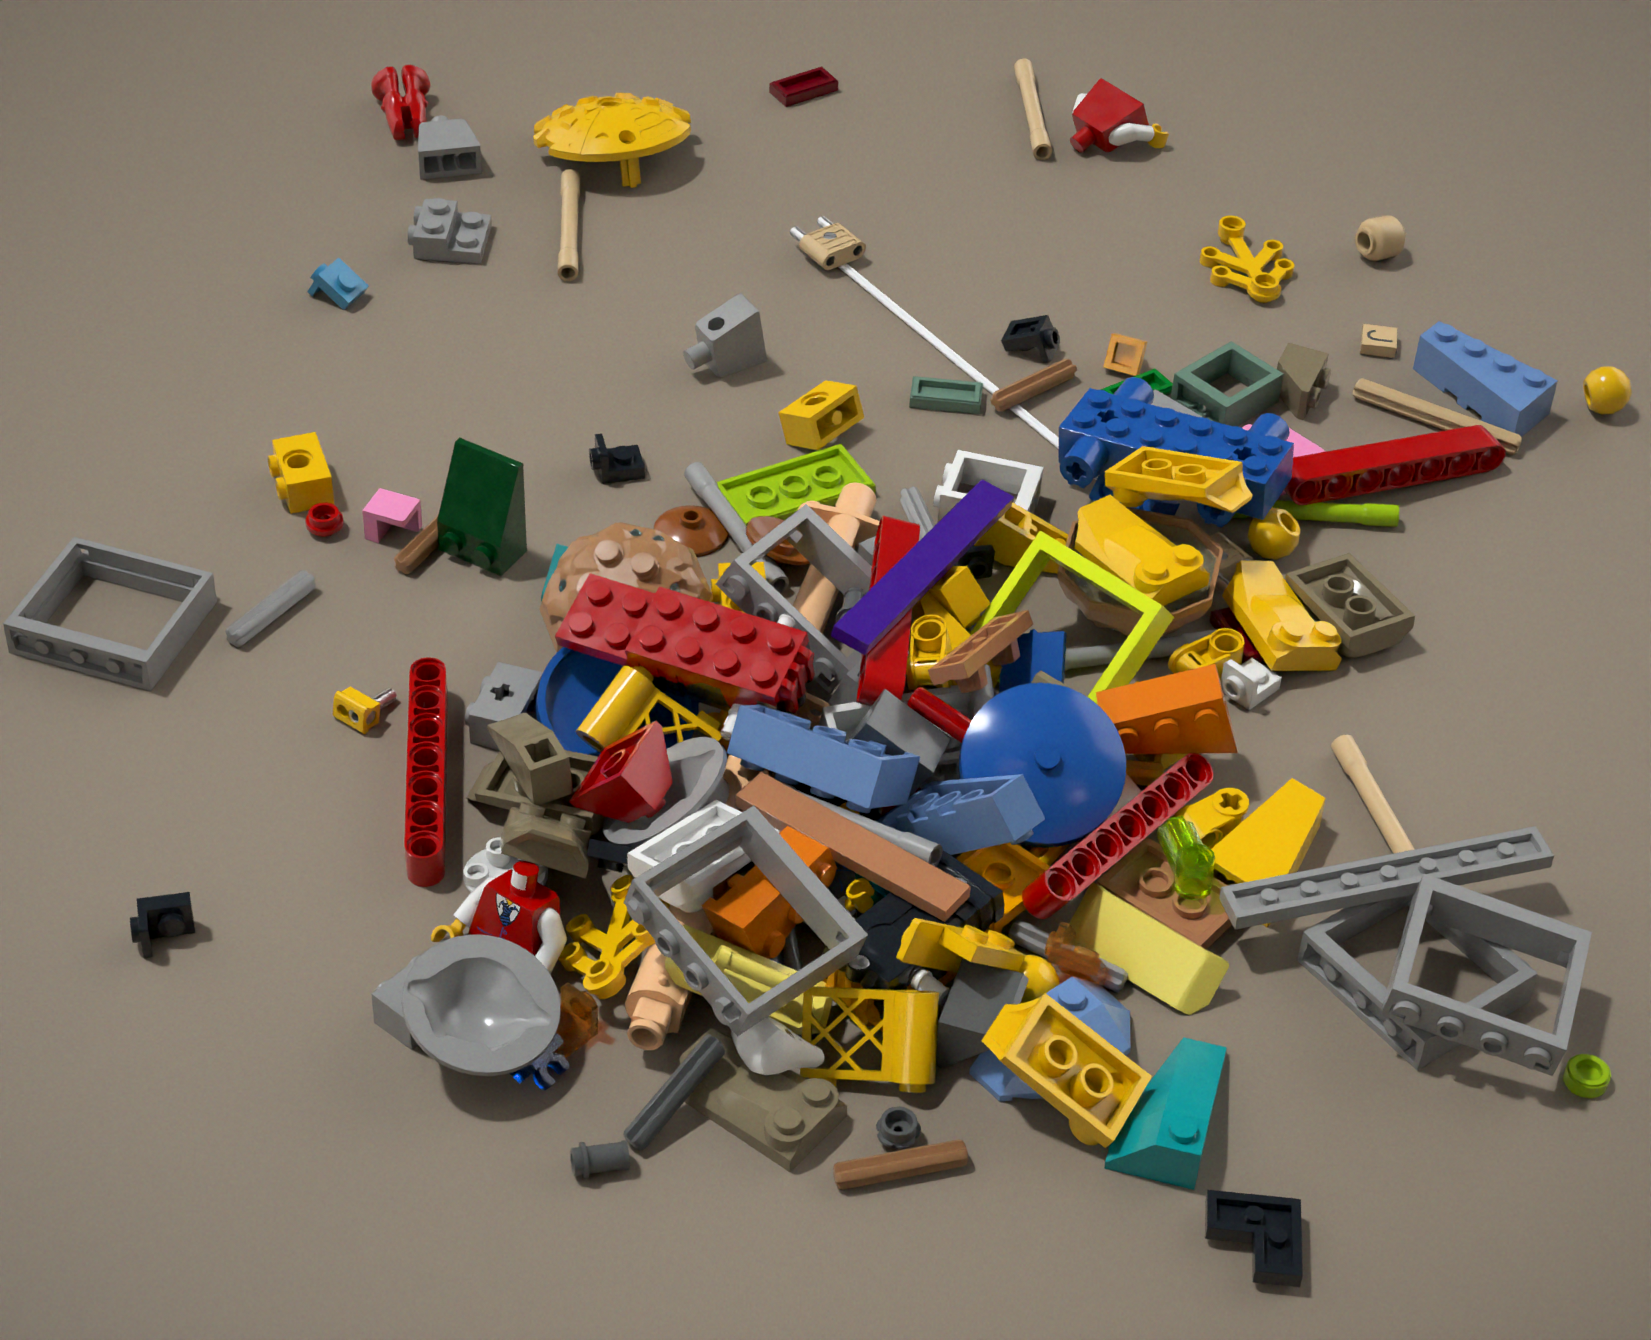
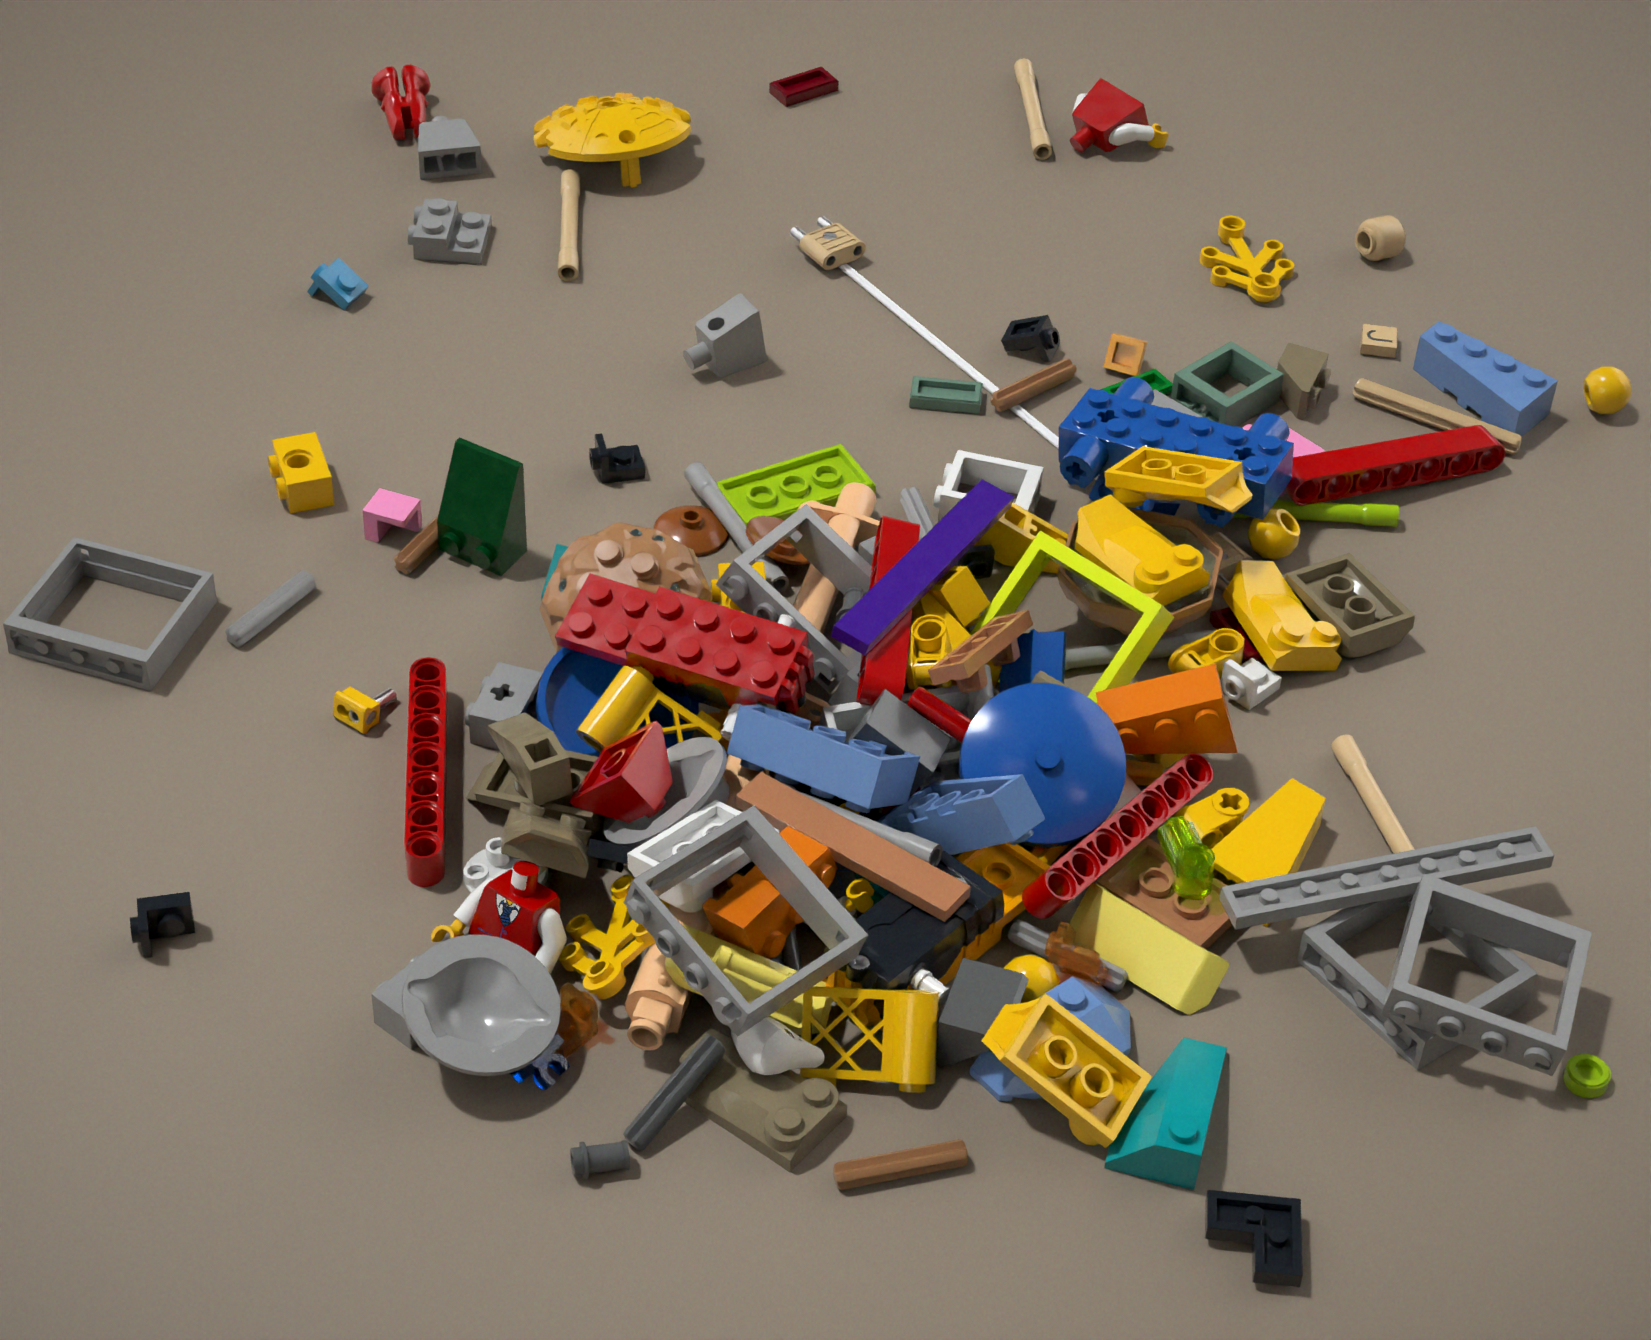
(324, 519): red plate -> none
(821, 415): yellow brick -> none
(895, 1120): dark grey plate -> none
(945, 946): yellow bracket -> none

